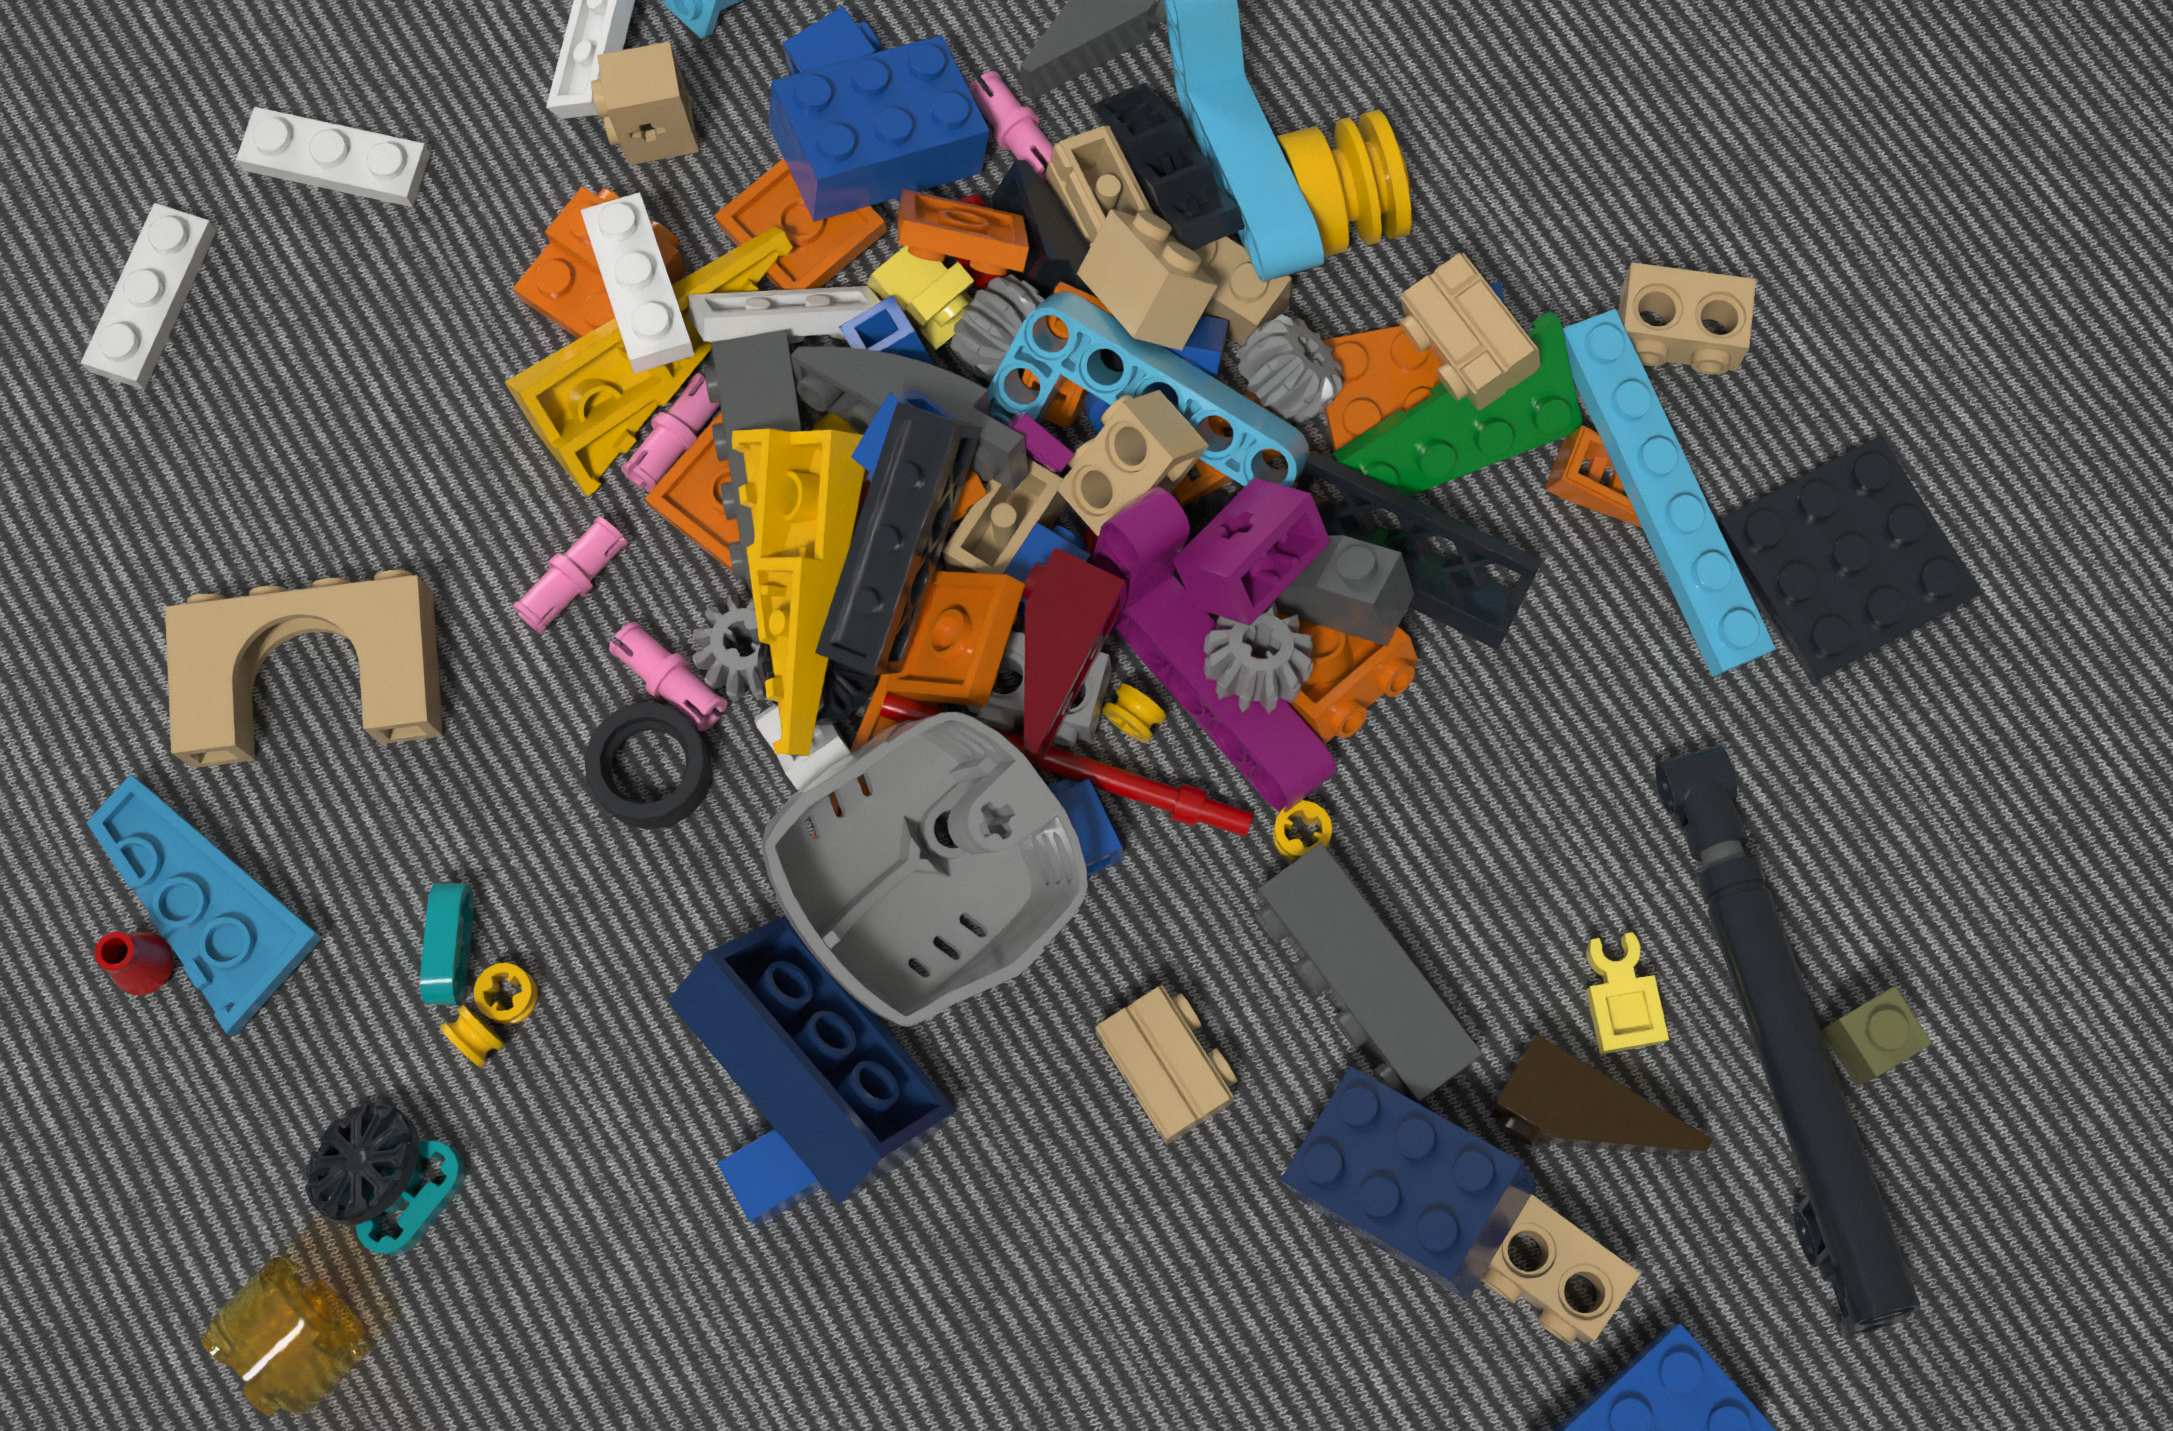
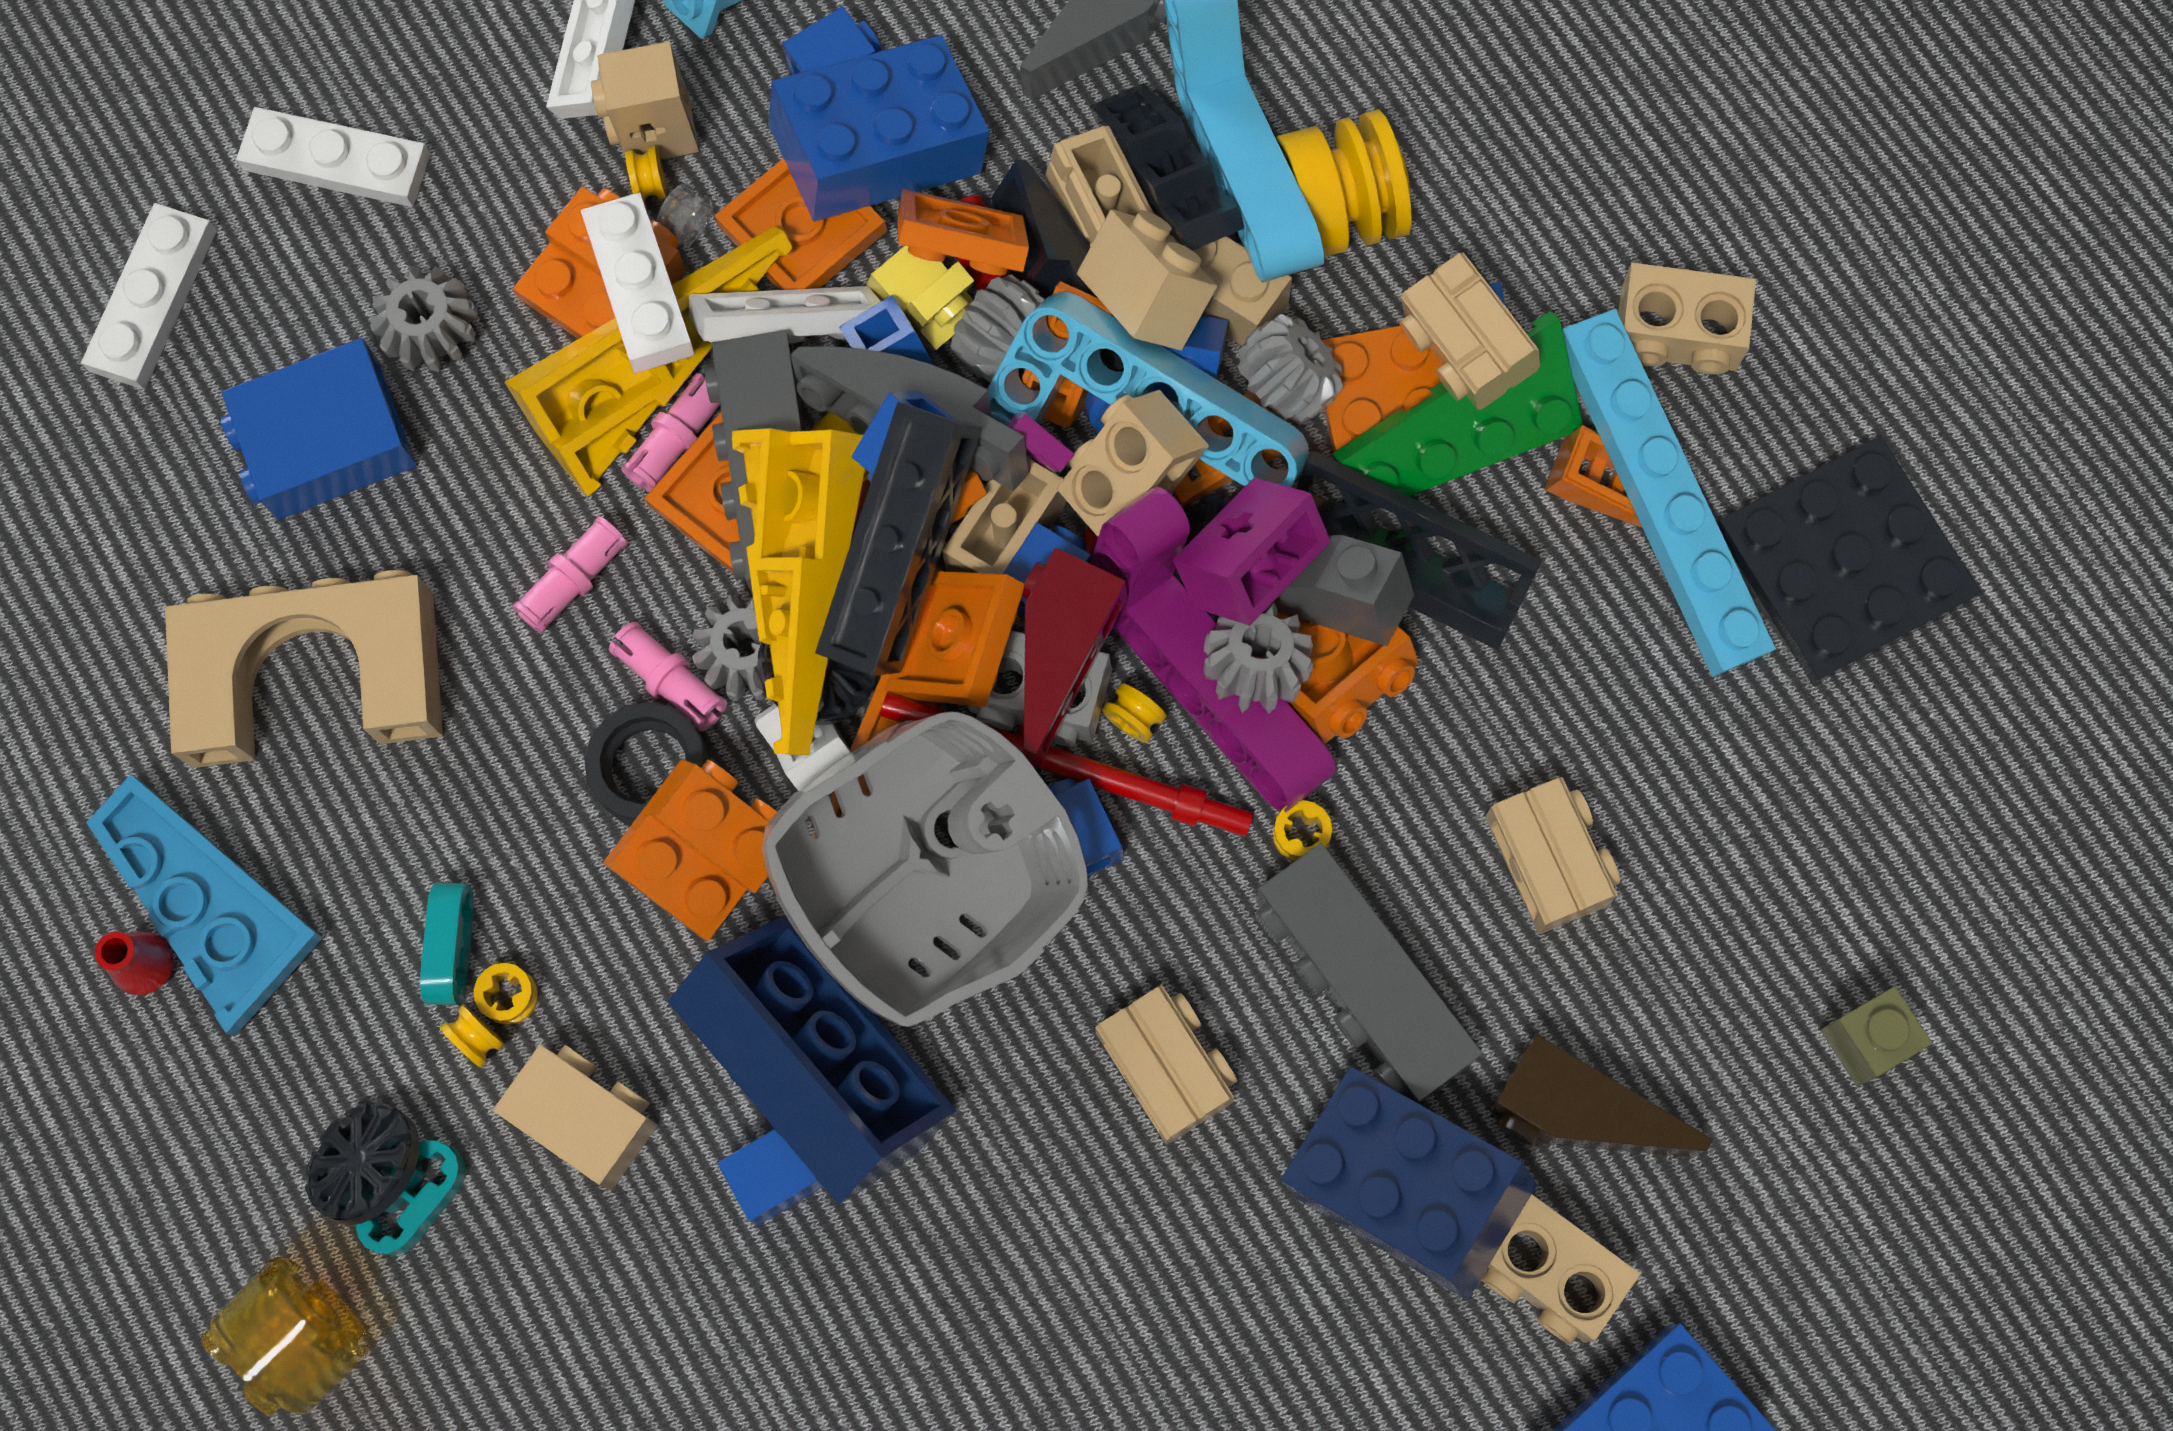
(316, 430): none -> blue brick
(412, 302): none -> light grey gear
(577, 1116): none -> tan brick
(646, 173): none -> yellow bush
(685, 213): none -> clear bush
(695, 847): none -> orange plate
(1013, 125): bright pink pin -> none
(1553, 854): none -> tan brick
(1624, 1008): light yellow plate -> none
(1843, 1215): black piece -> none

